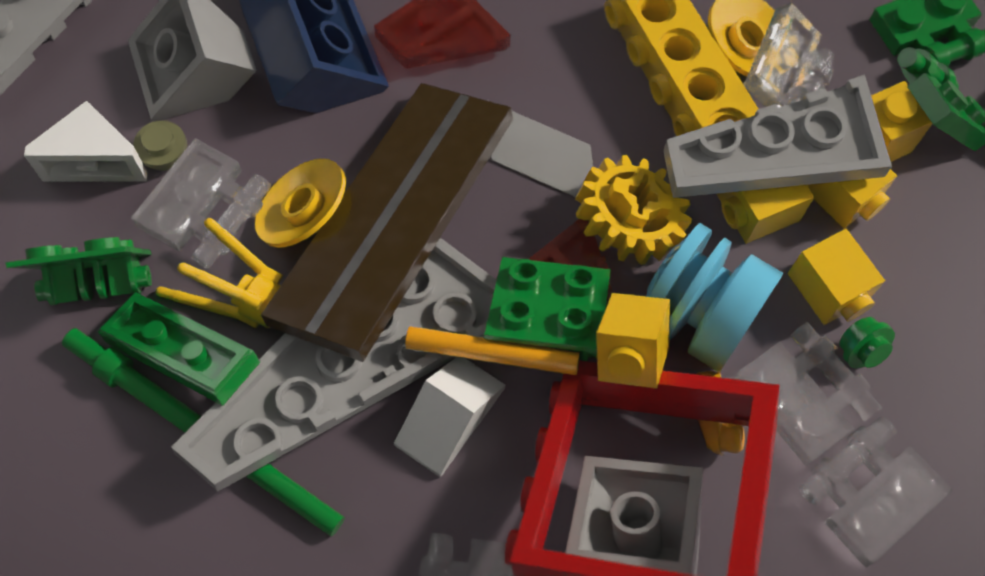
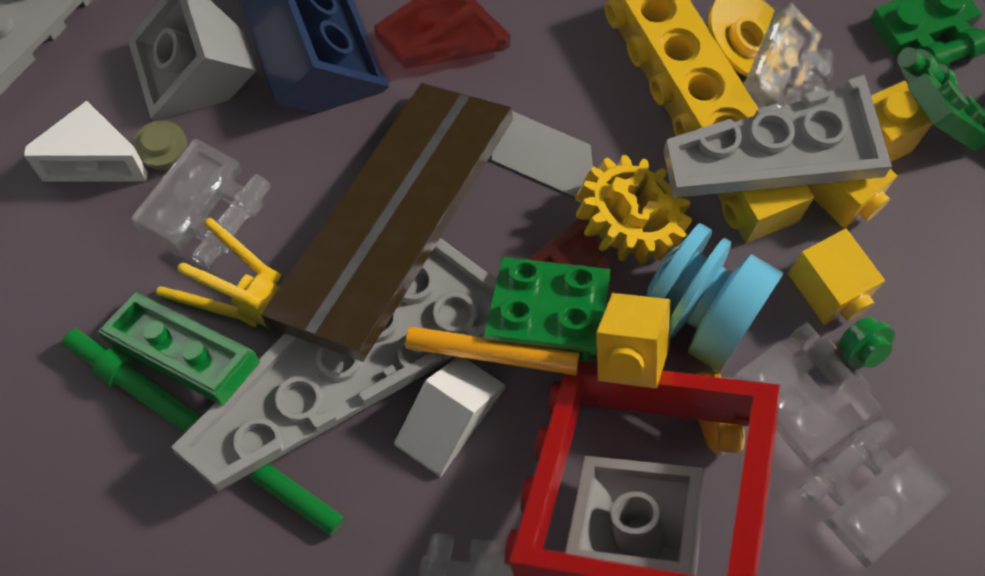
(68, 272): green hinge -> none
(300, 203): yellow dish -> none

